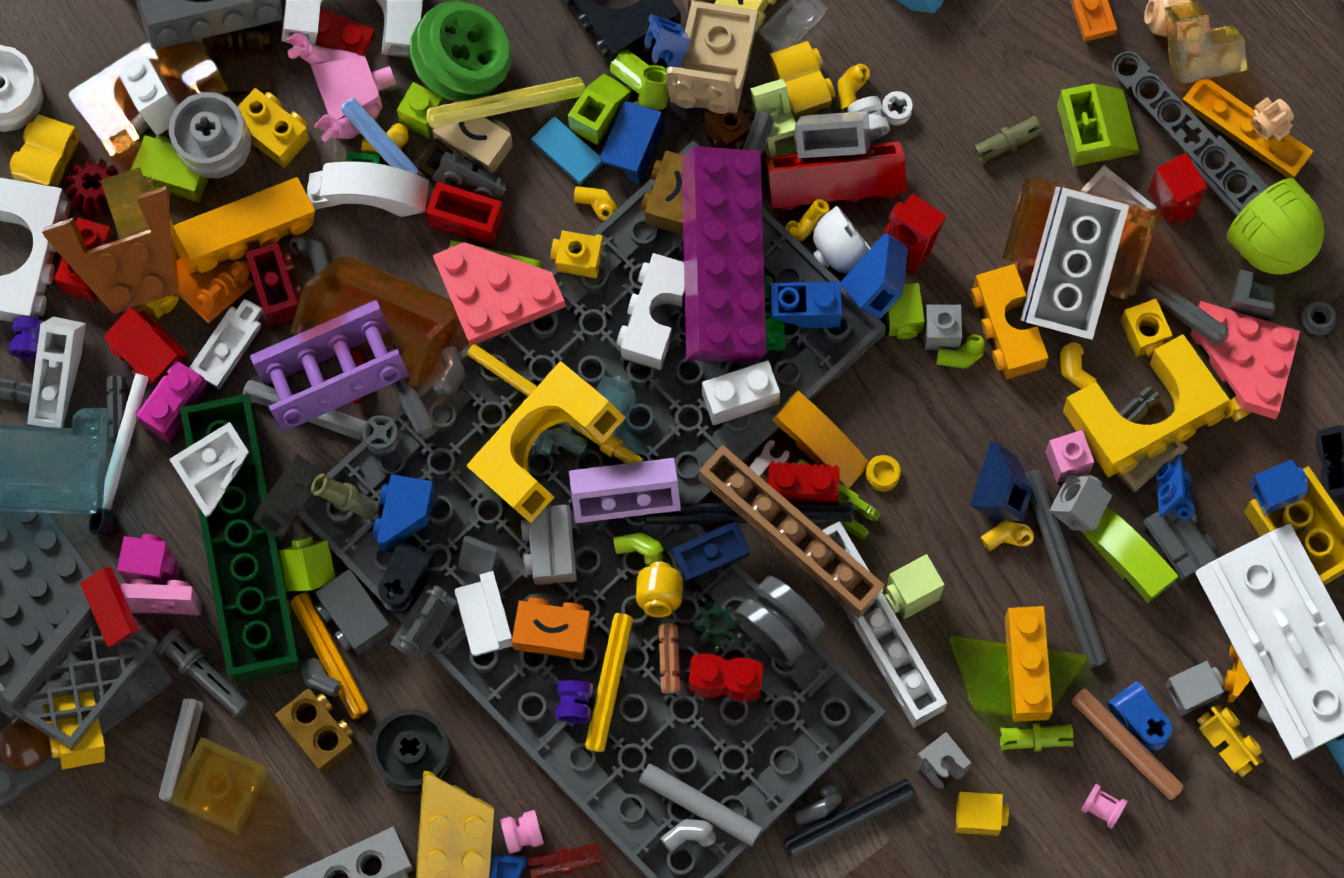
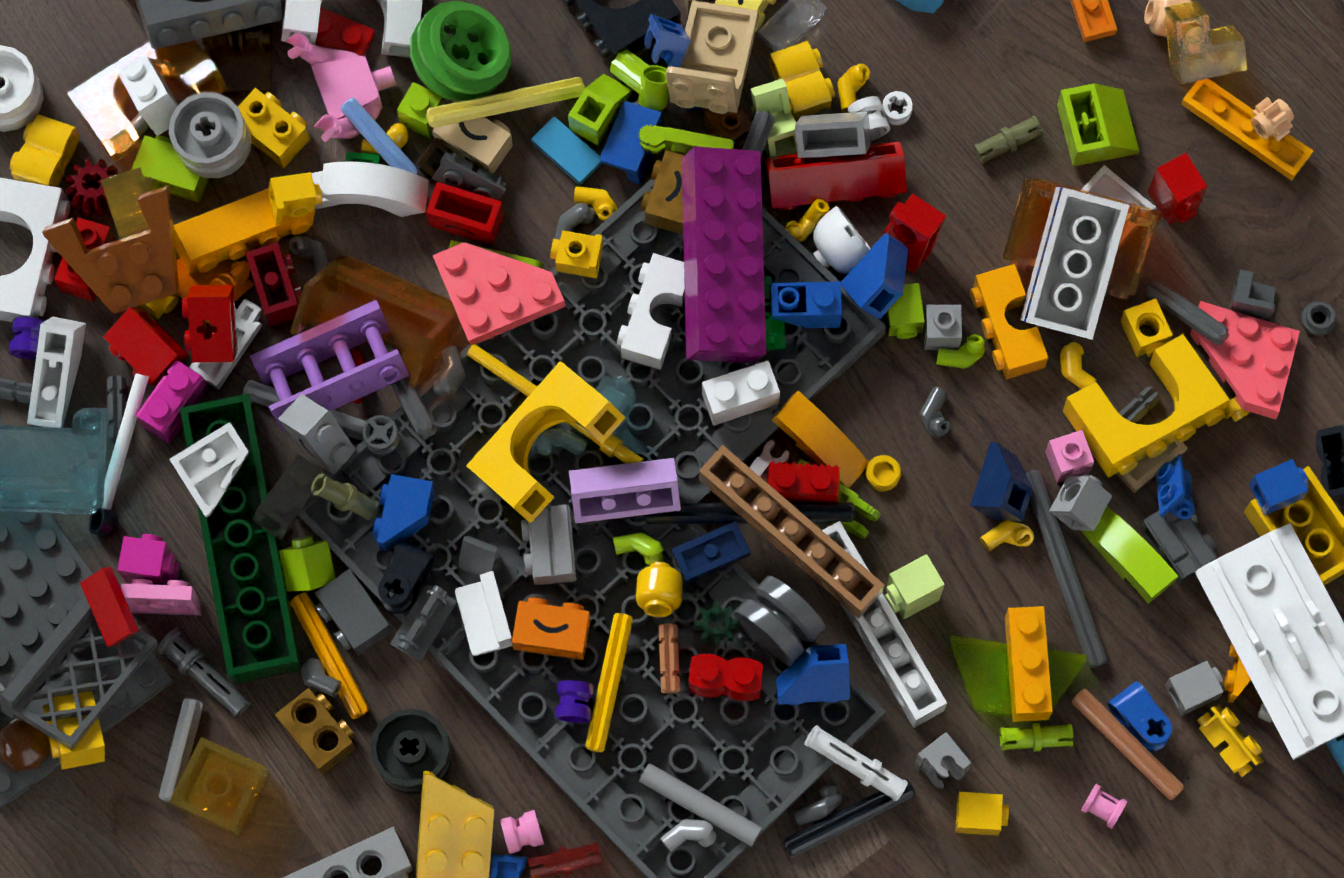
(218, 306): none -> red brick
(293, 195): none -> yellow brick
(317, 434): none -> light grey brick
(573, 217): none -> dark grey arm
(678, 141): none -> lime hinge
(816, 676): none -> blue slope
(867, 770): none -> white pin
(932, 415): none -> dark grey arm
(1275, 227): piece -> none

